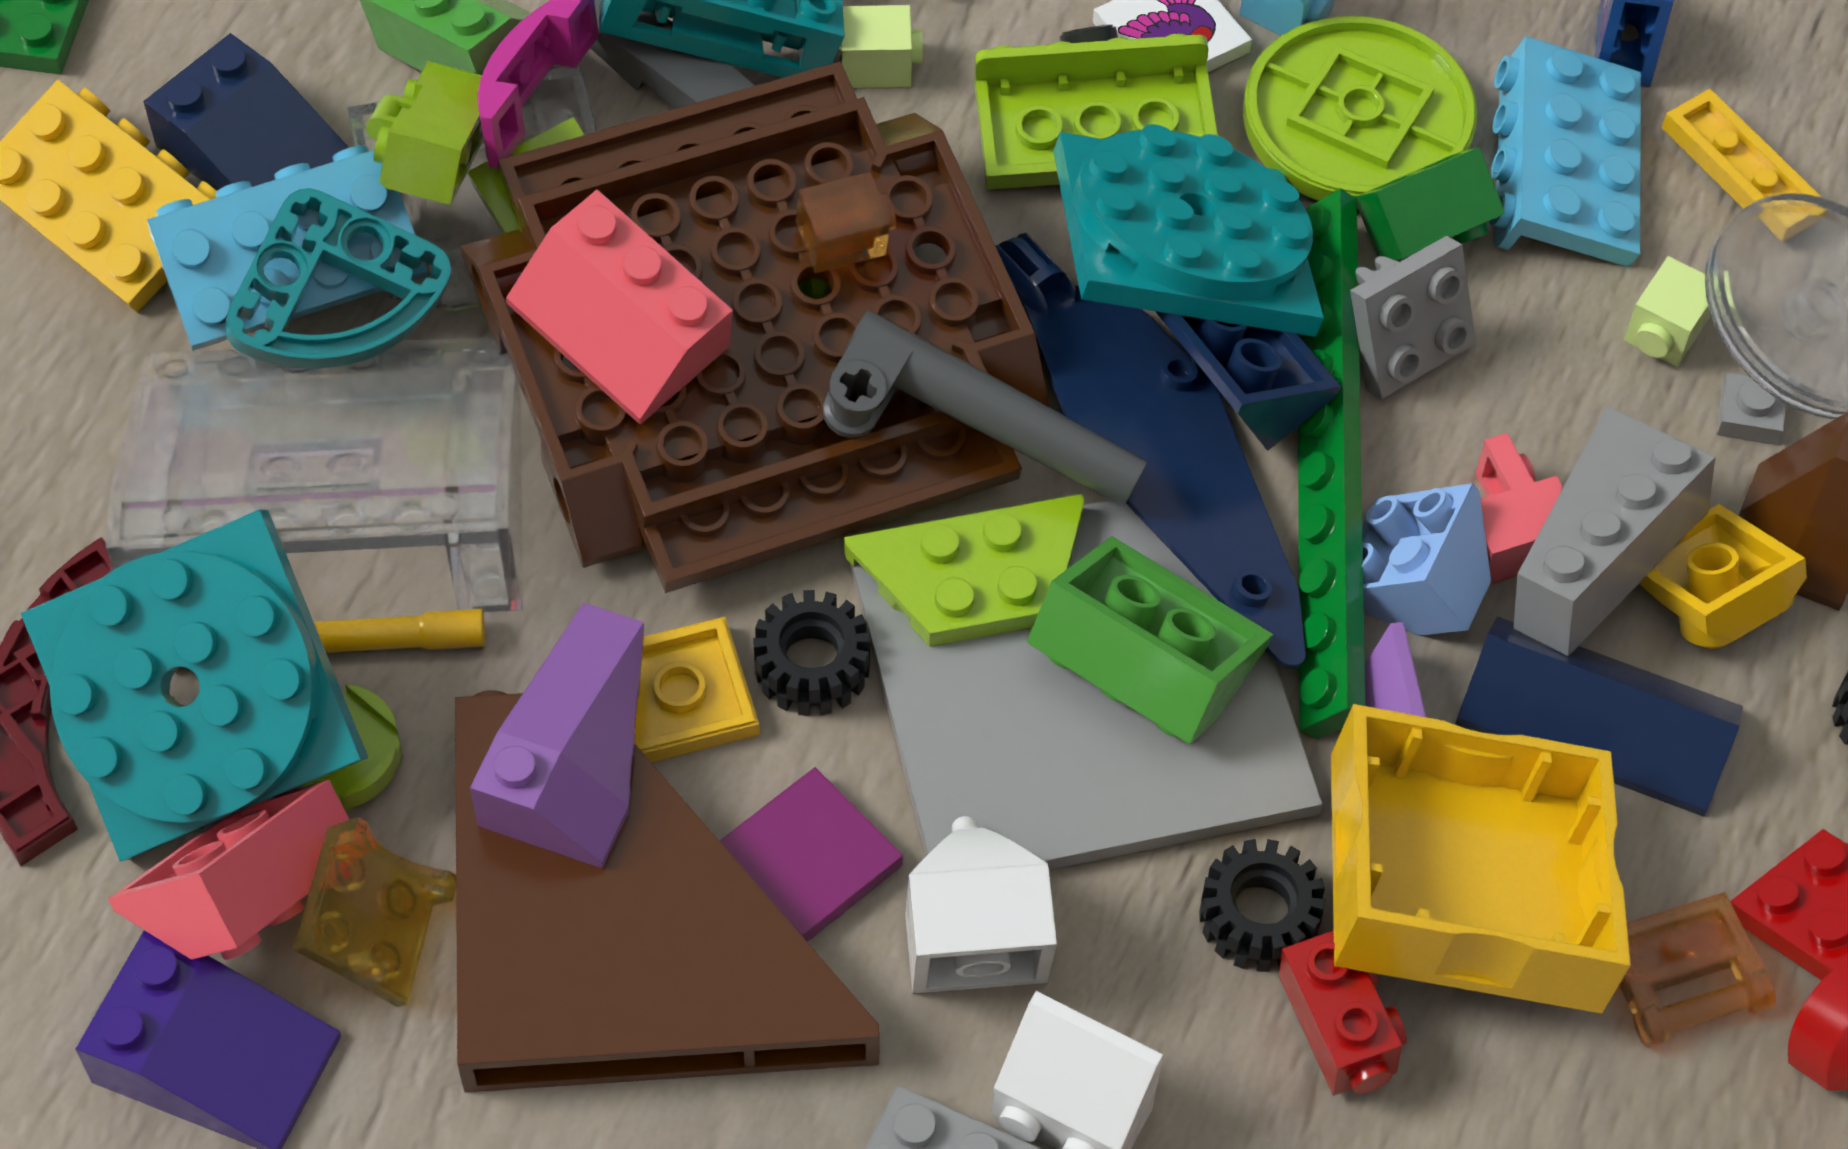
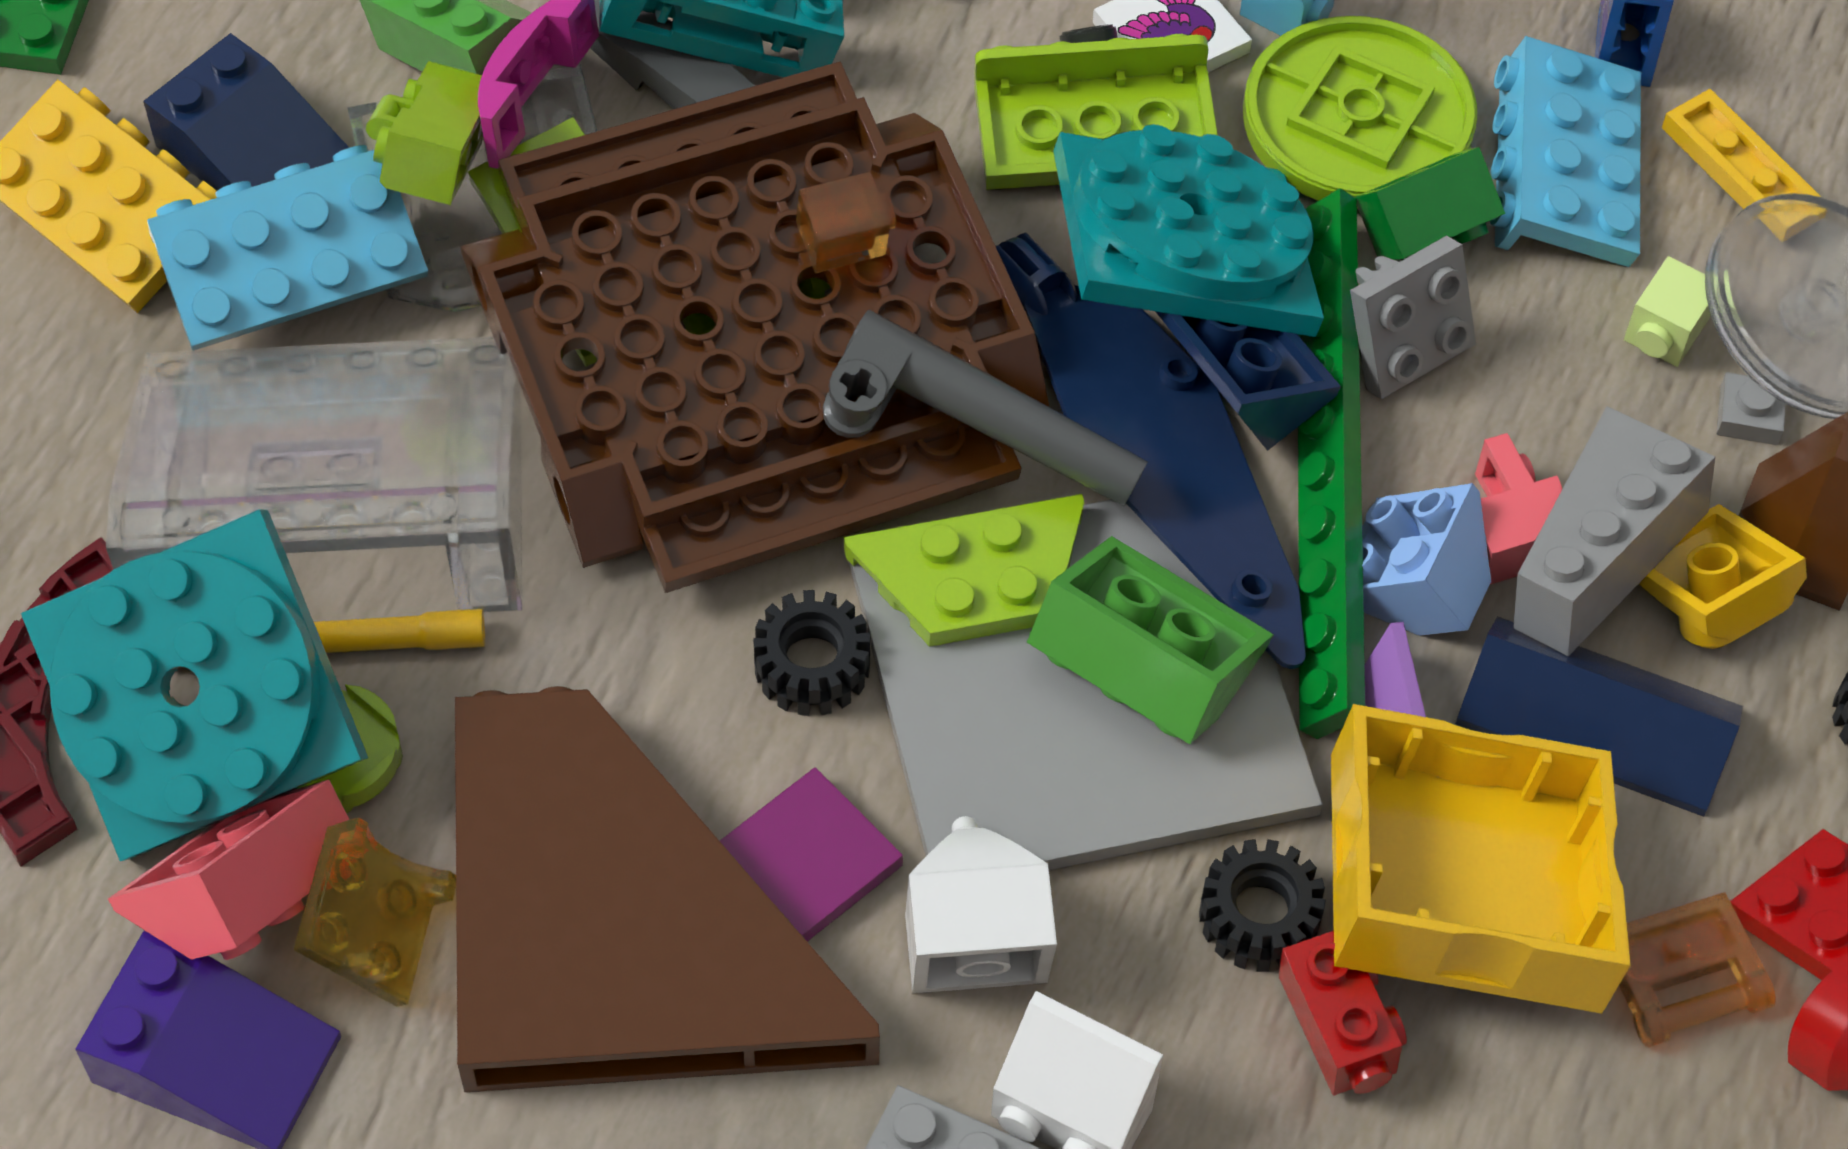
(330, 245): teal beam -> none
(569, 743): medium lavender wedge -> none
(621, 307): coral slope -> none
(692, 692): yellow tile -> none
(880, 46): yellowish green brick -> none

